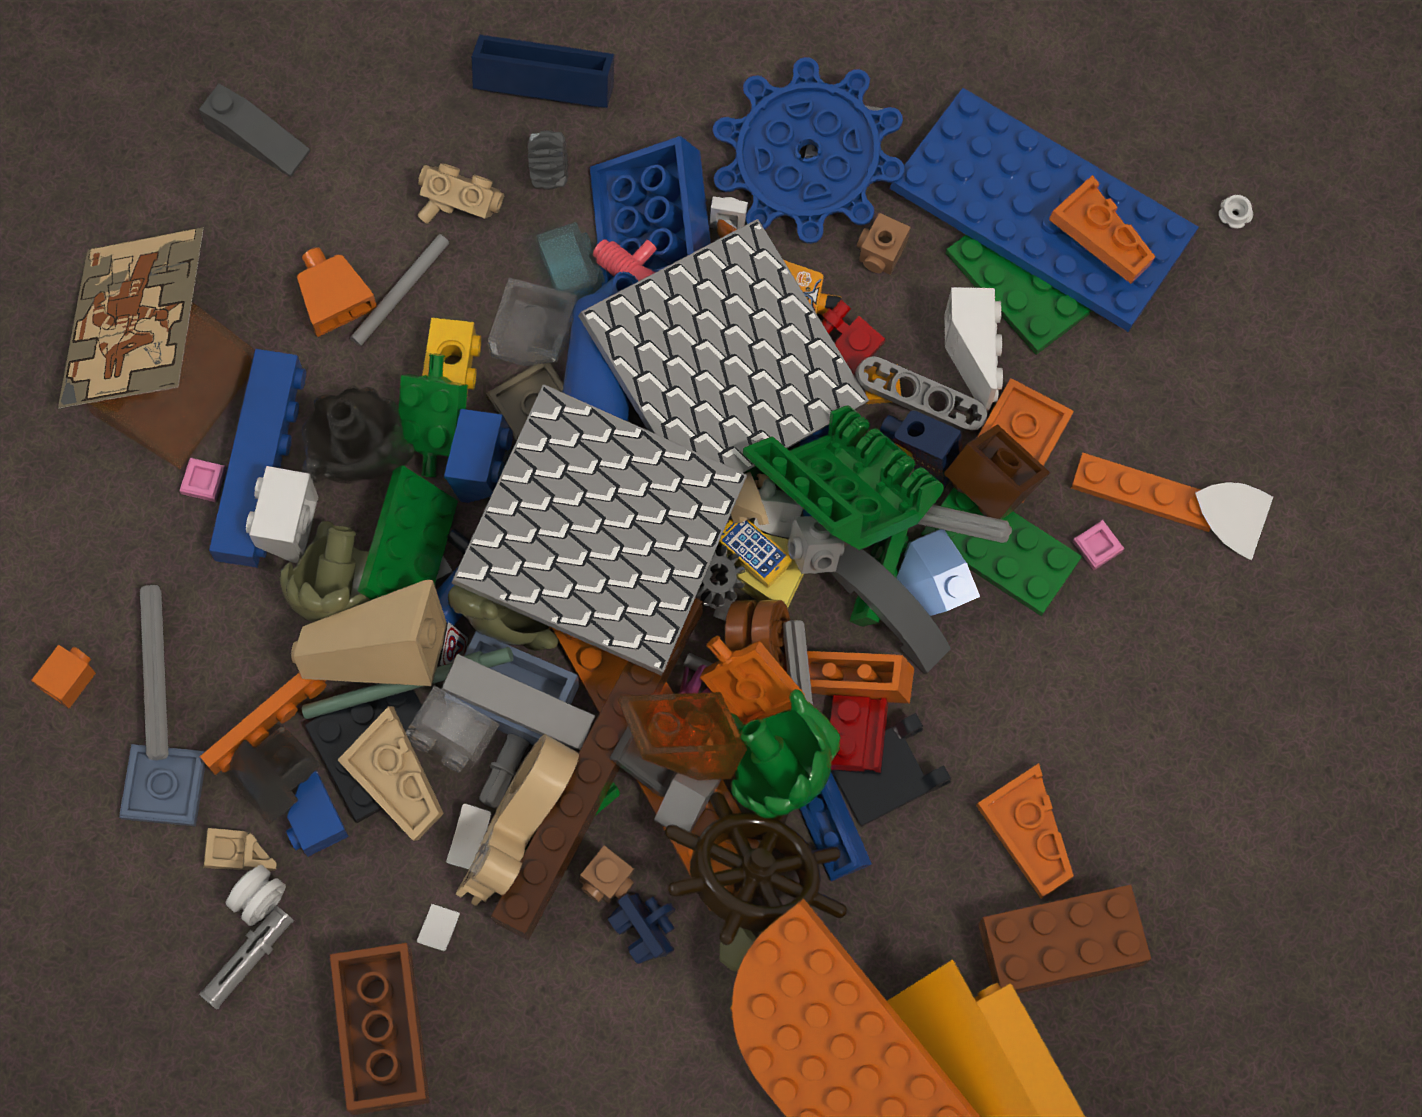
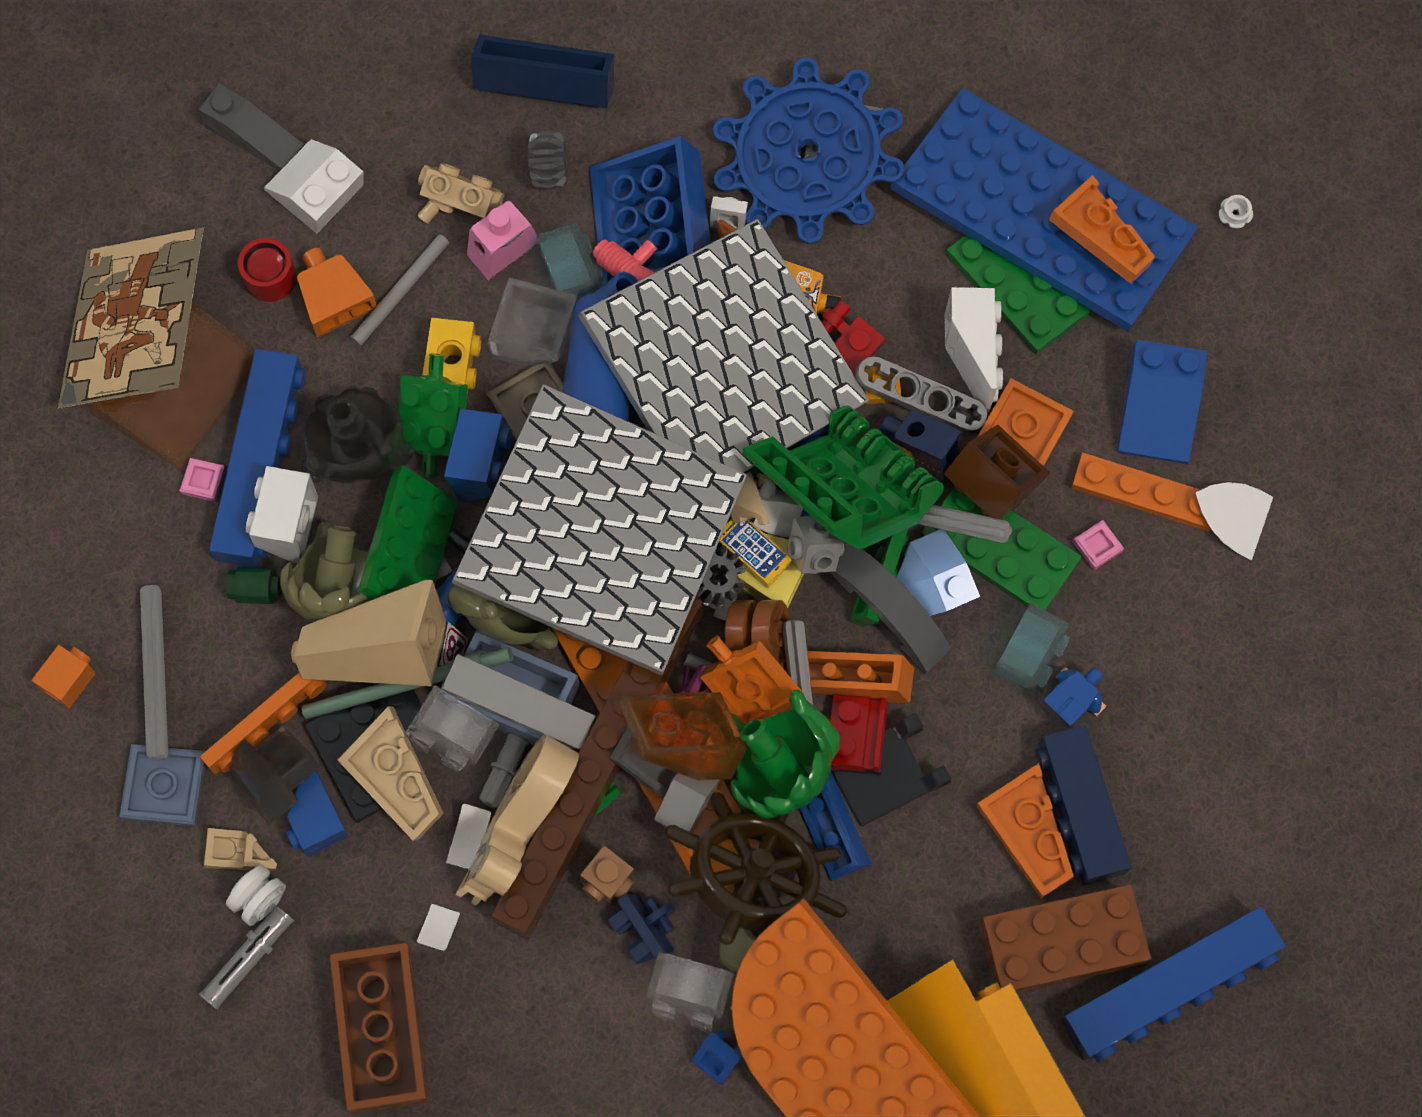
(253, 585): none -> dark green brick
(267, 269): none -> red piece
(316, 184): none -> white slope
(504, 238): none -> bright pink torso
(688, 991): none -> clear brick
(717, 1057): none -> blue tile
(883, 244): medium nougat brick -> none
(1031, 649): none -> clear light blue brick
(1076, 694): none -> blue piece
(1083, 805): none -> dark blue brick
(1161, 401): none -> blue slope
(1173, 983): none -> blue brick

